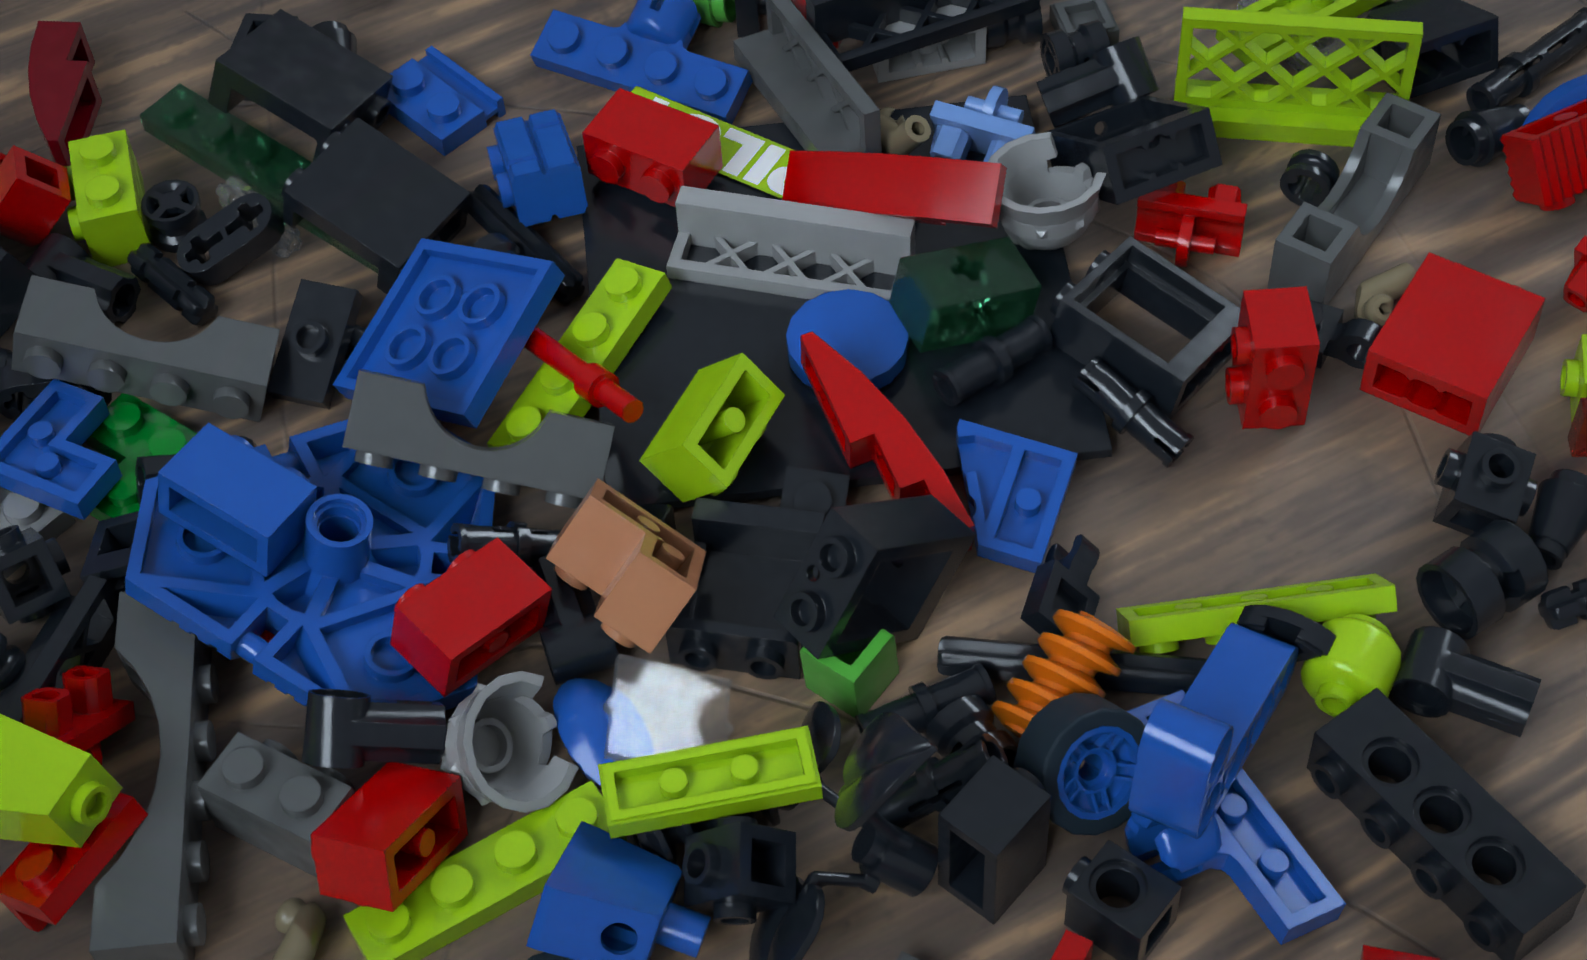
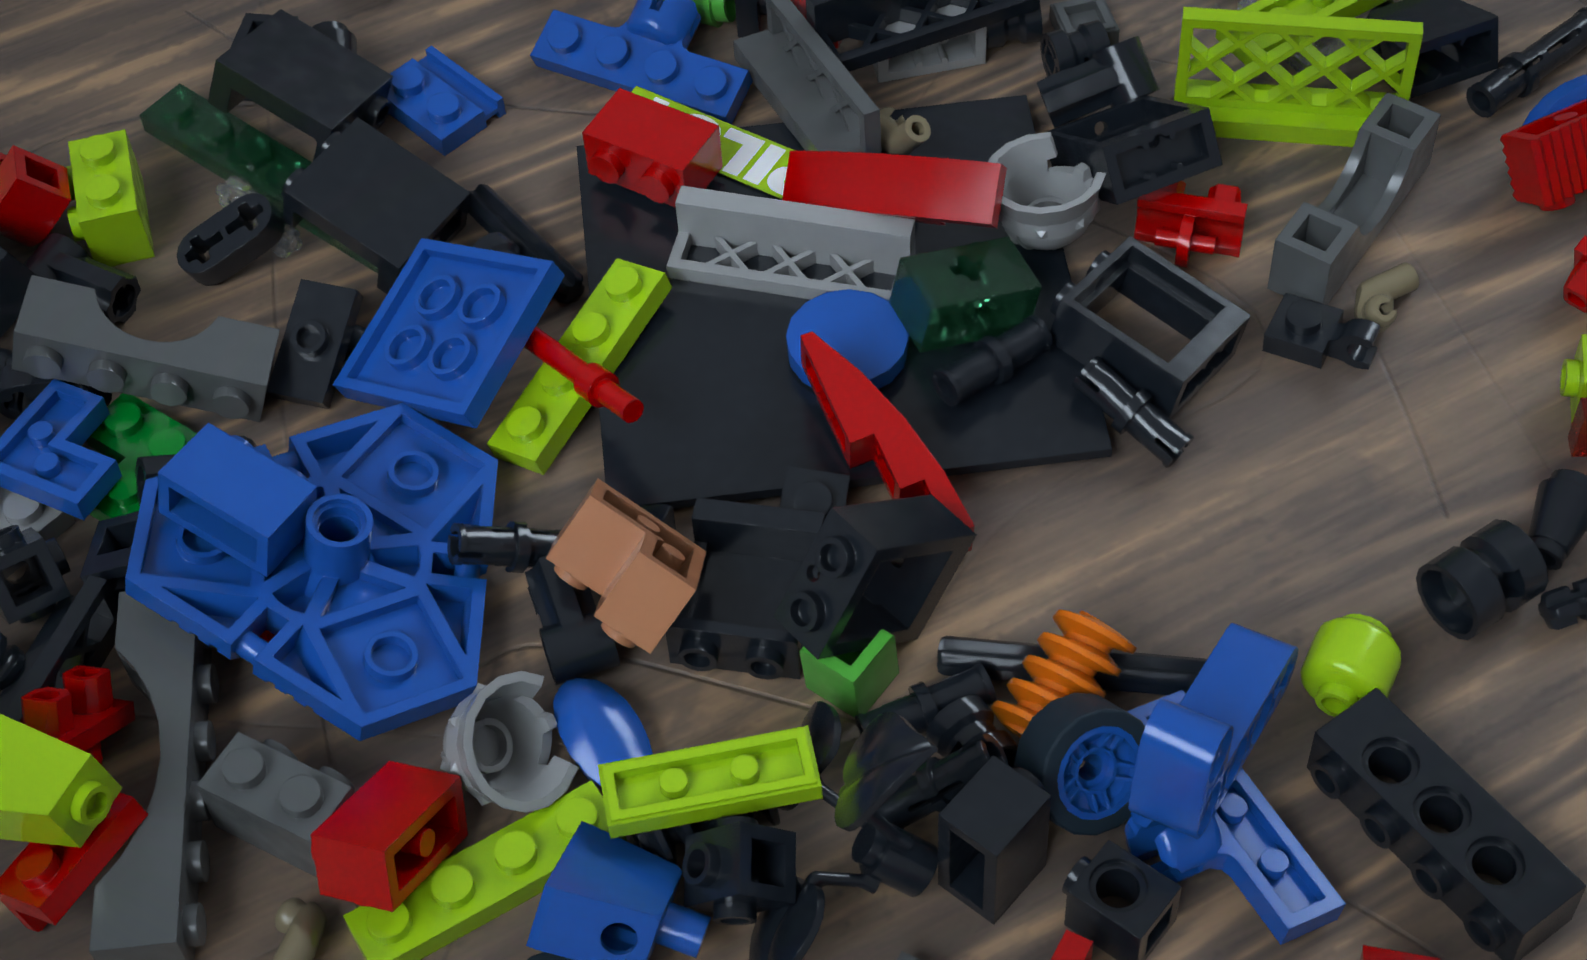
(62, 85): dark red slope -> none
(172, 212): black wheel -> none
(172, 284): black axle -> none
(352, 728): black piece -> none
(395, 420): dark grey arch -> none
(469, 615): red brick -> none
(537, 168): blue brick -> none
(663, 709): clear piece -> none
(712, 428): lime brick -> none
(977, 127): medium blue hips -> none
(1012, 492): blue wing -> none
(1062, 585): black plate -> none
(1161, 625): lime plate -> none
(1273, 358): red brick -> none
(1290, 627): black tile -> none
(1310, 164): black bush -> none
(1444, 677): black piece -> none
(1451, 344): red brick -> none
(1477, 133): black cone -> none
(1484, 483): black brick -> none

